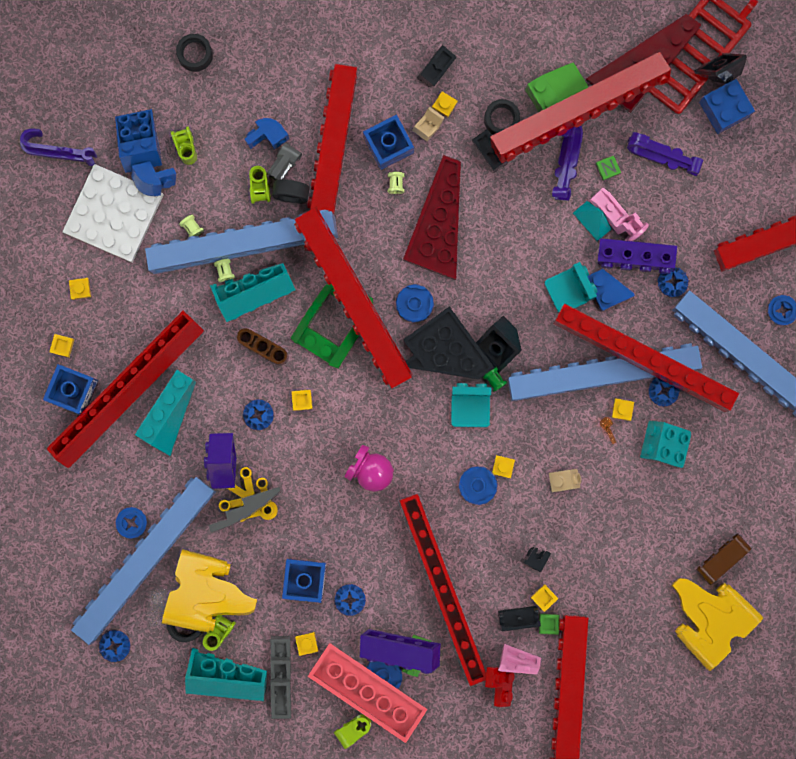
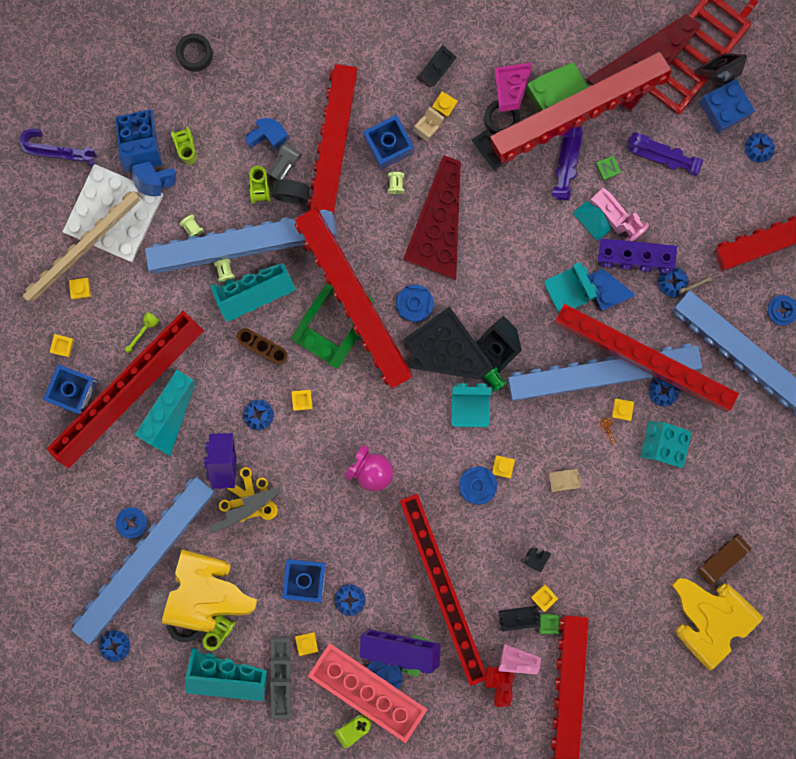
(88, 239): none -> tan plate
(149, 322): none -> lime hinge
(511, 85): none -> dark pink wing
(708, 279): none -> dark tan hinge
(754, 153): none -> blue gear

